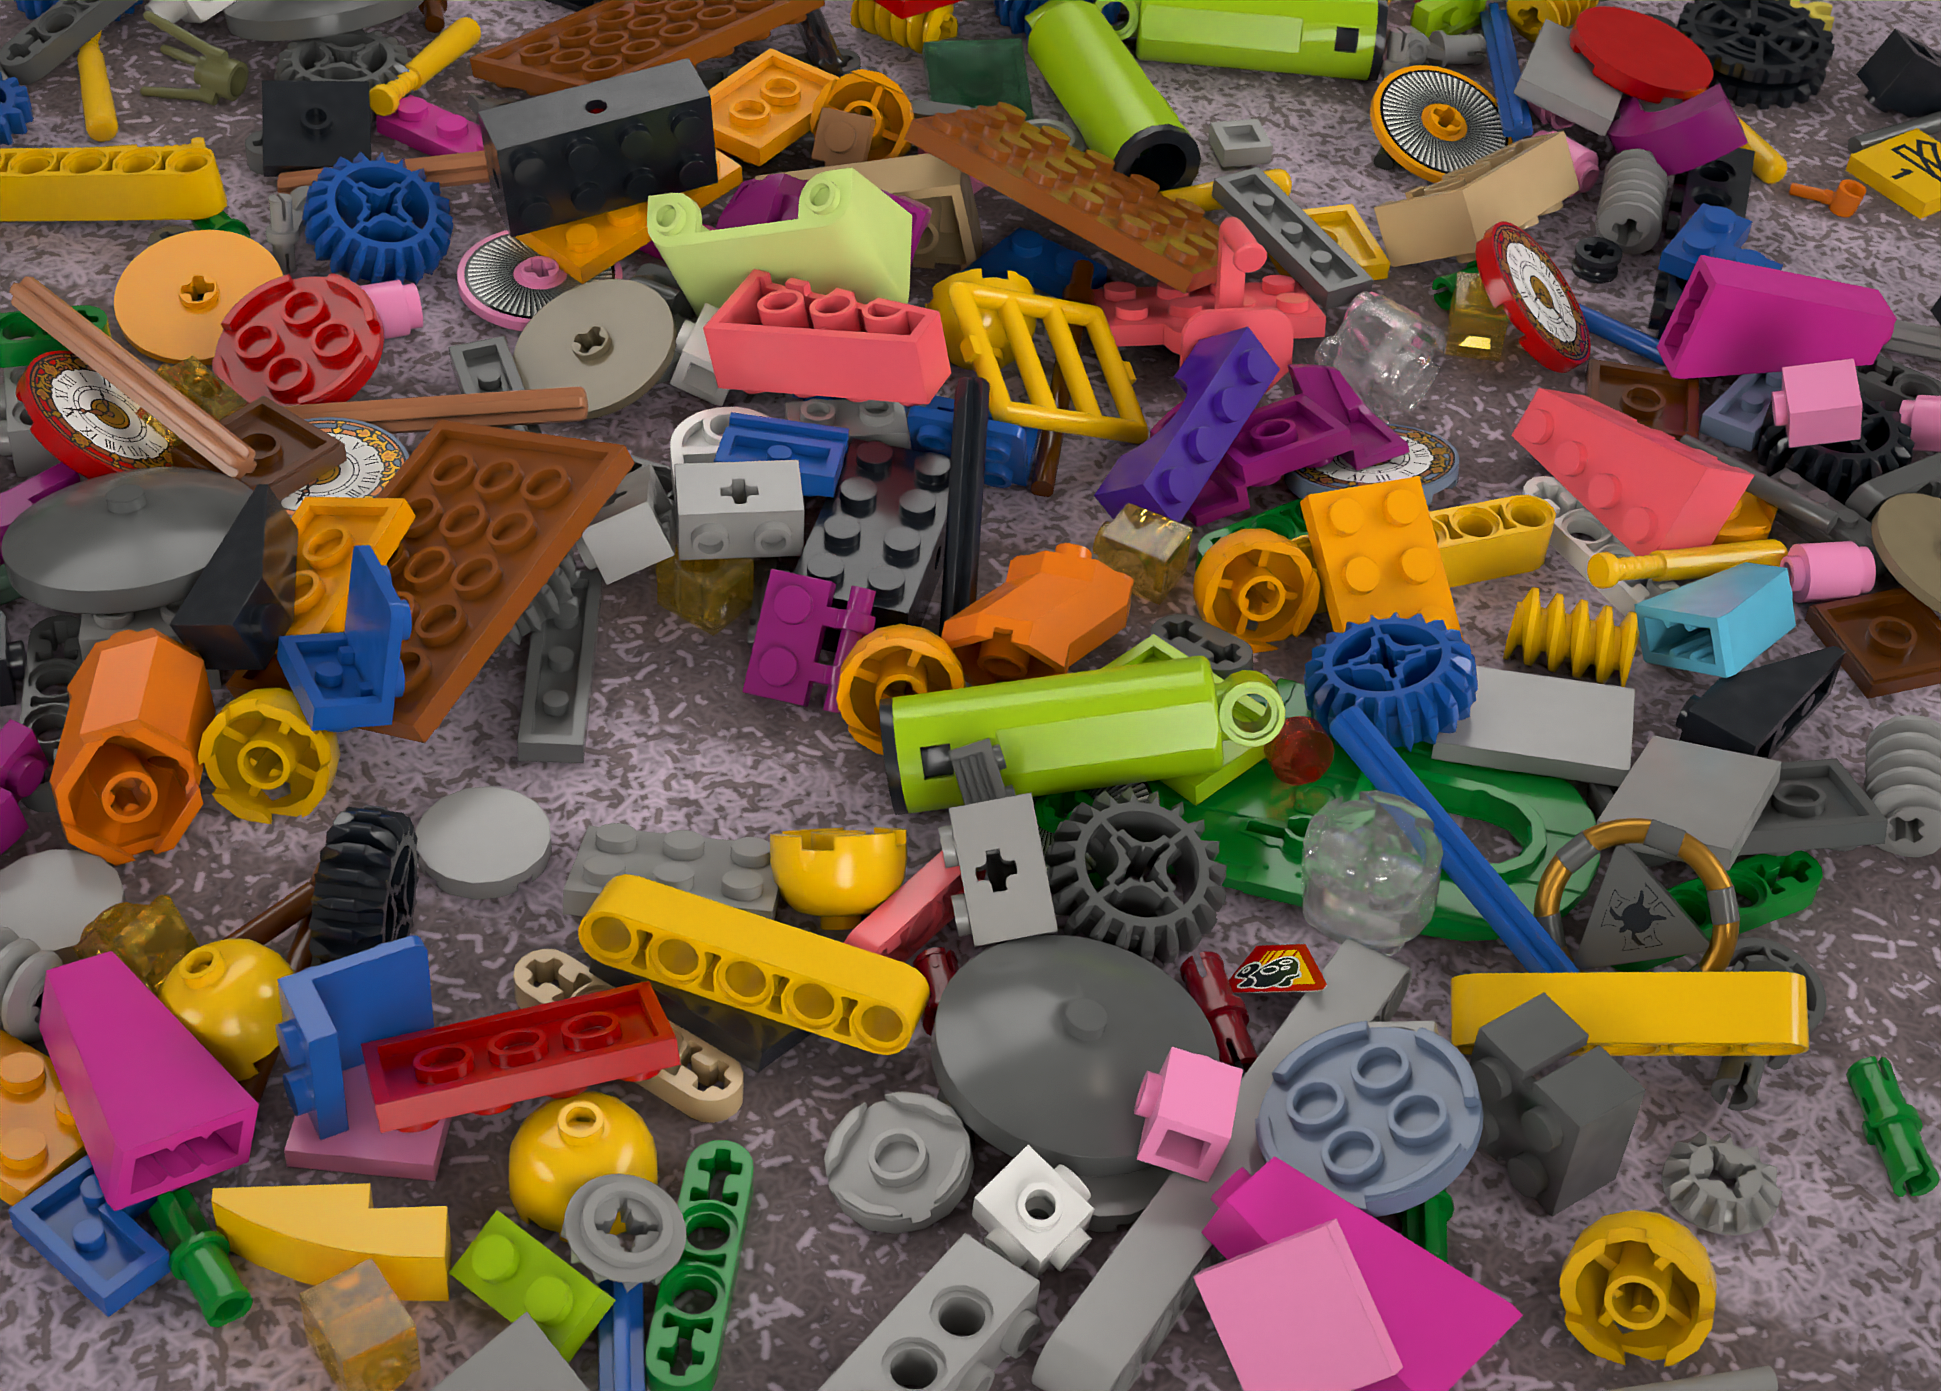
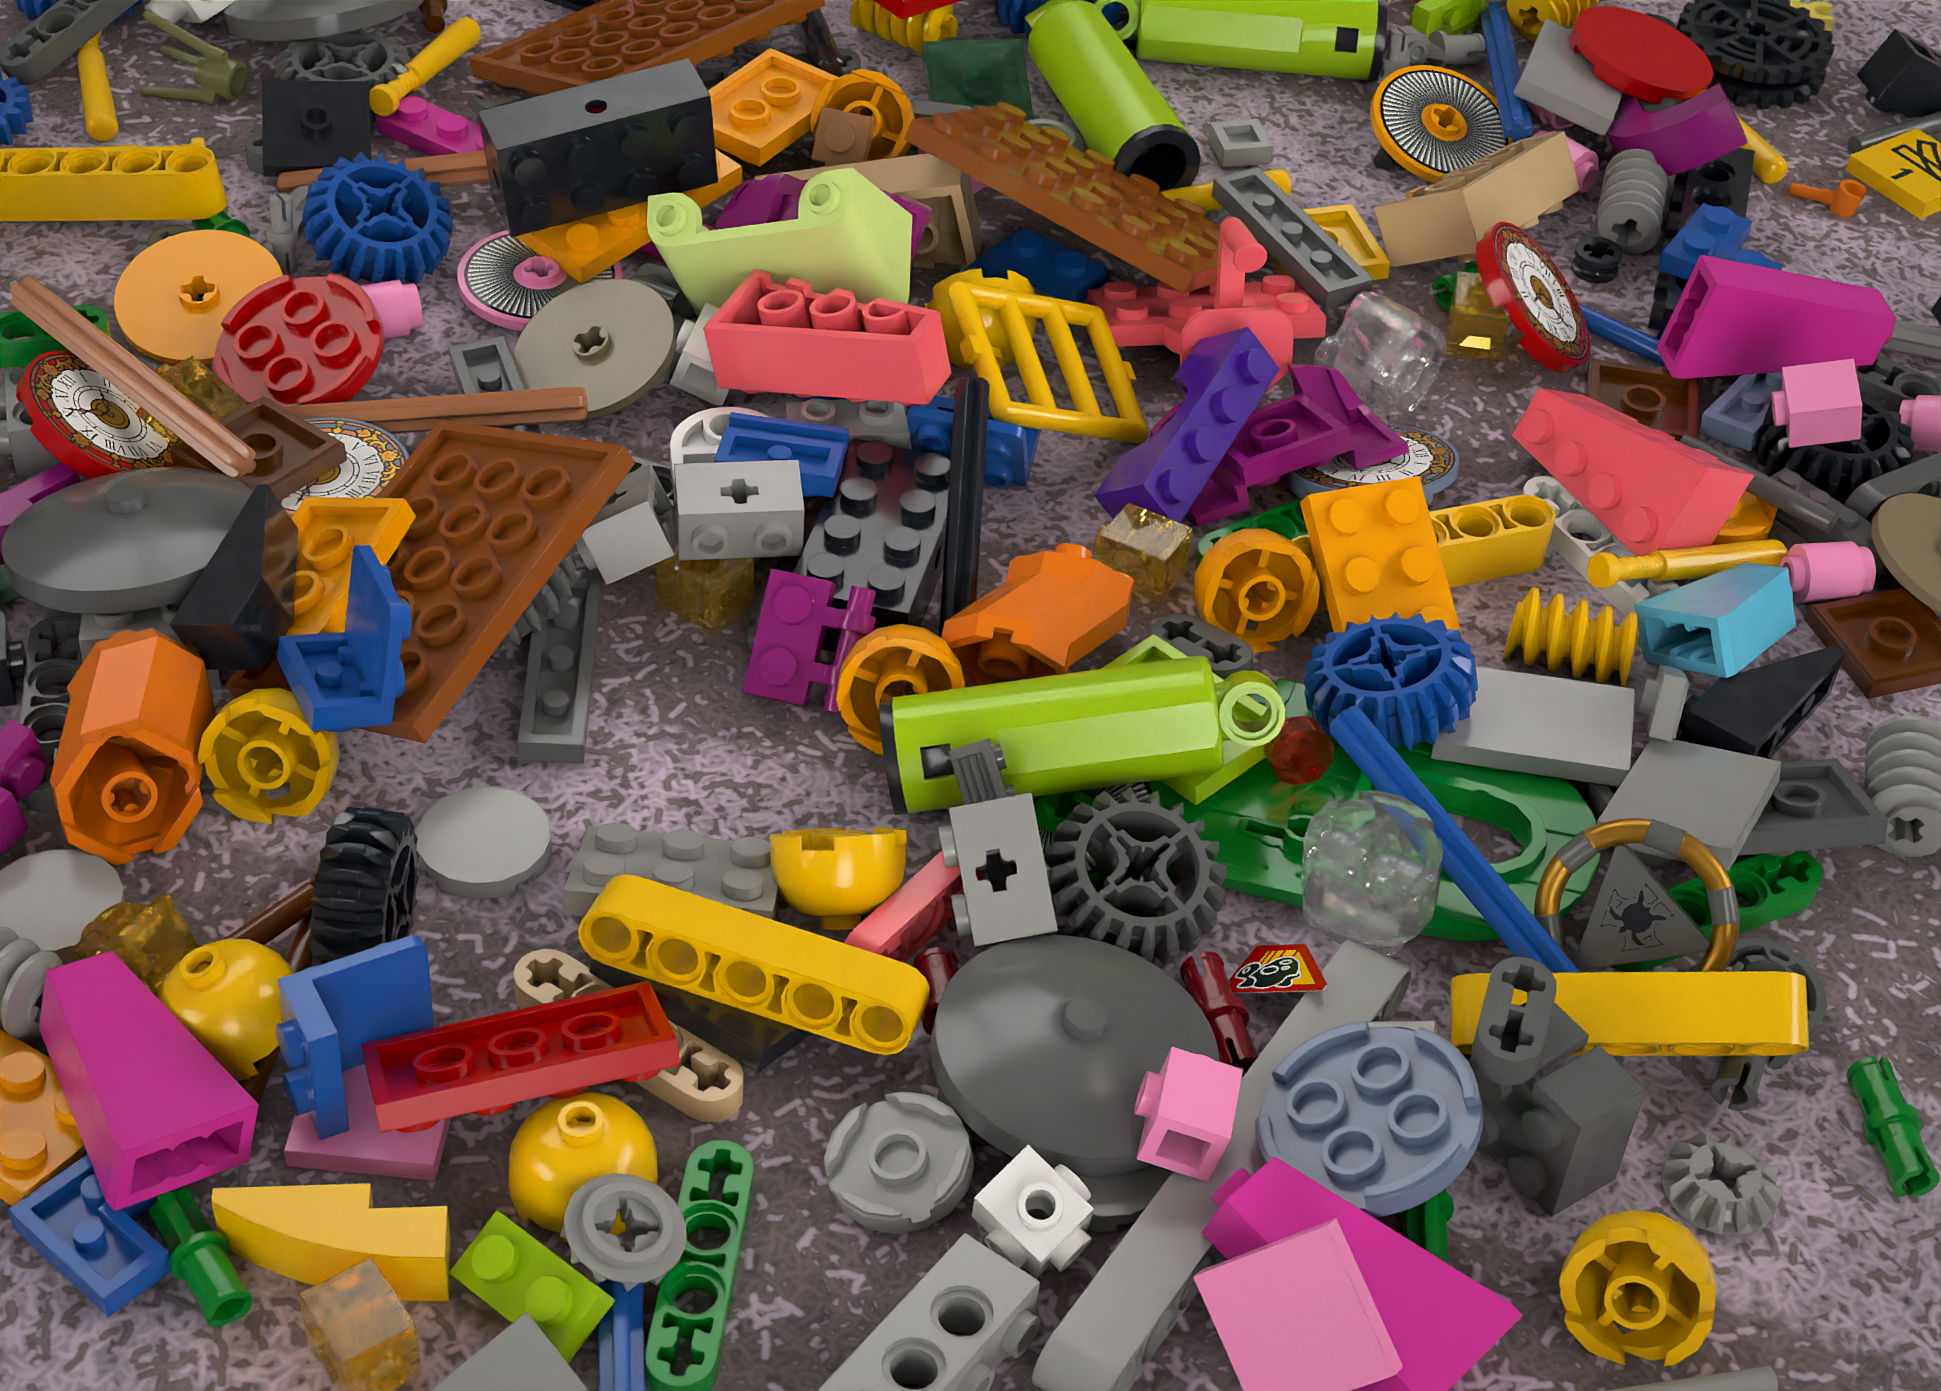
(1051, 442): reddish brown bar -> none
(1526, 1023): none -> dark grey beam
(1663, 702): none -> light grey plate

